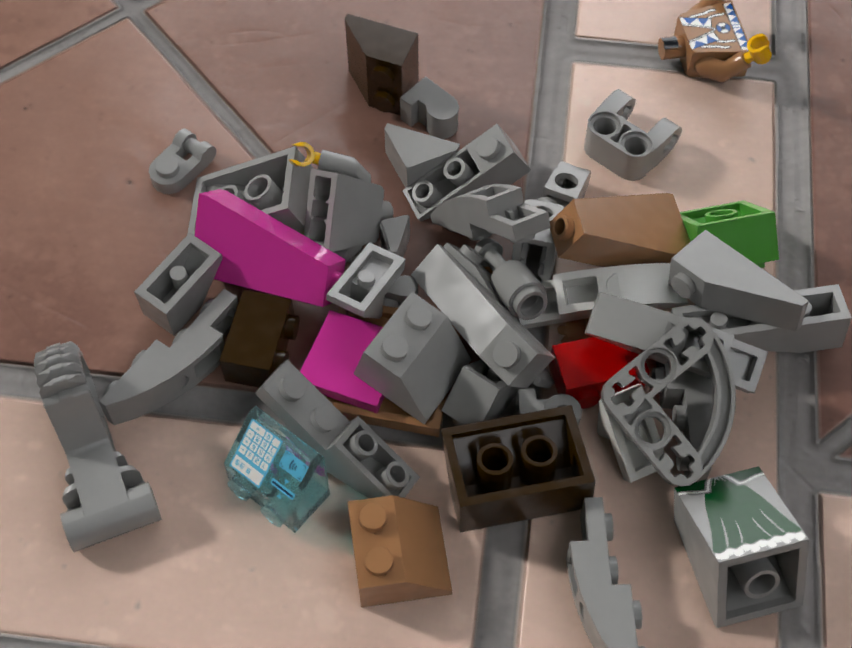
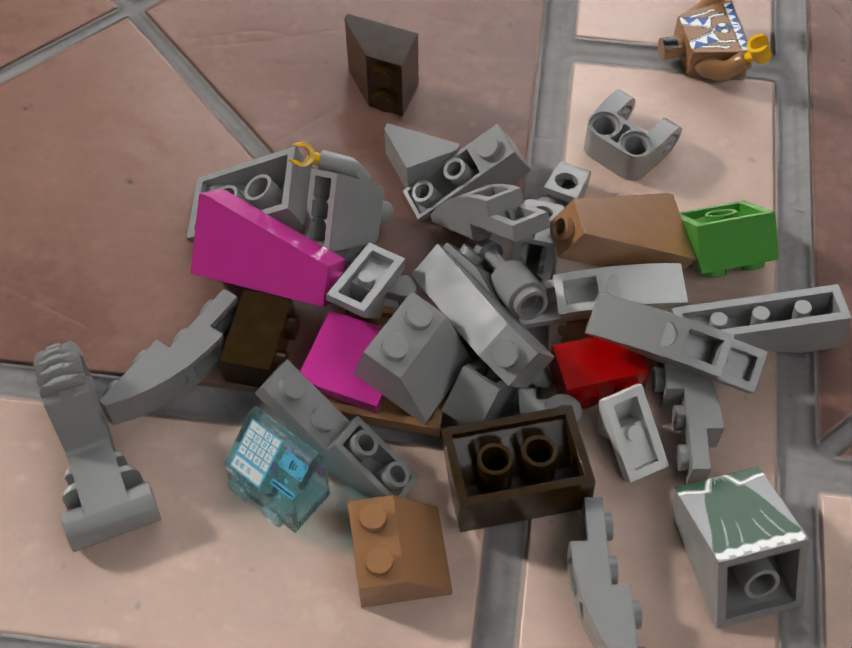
(173, 173): light grey plate -> none
(179, 284): light grey slope -> none
(395, 234): light grey slope -> none
(431, 107): light grey leg -> none
(645, 406): light grey beam -> none
(731, 284): light grey slope -> none

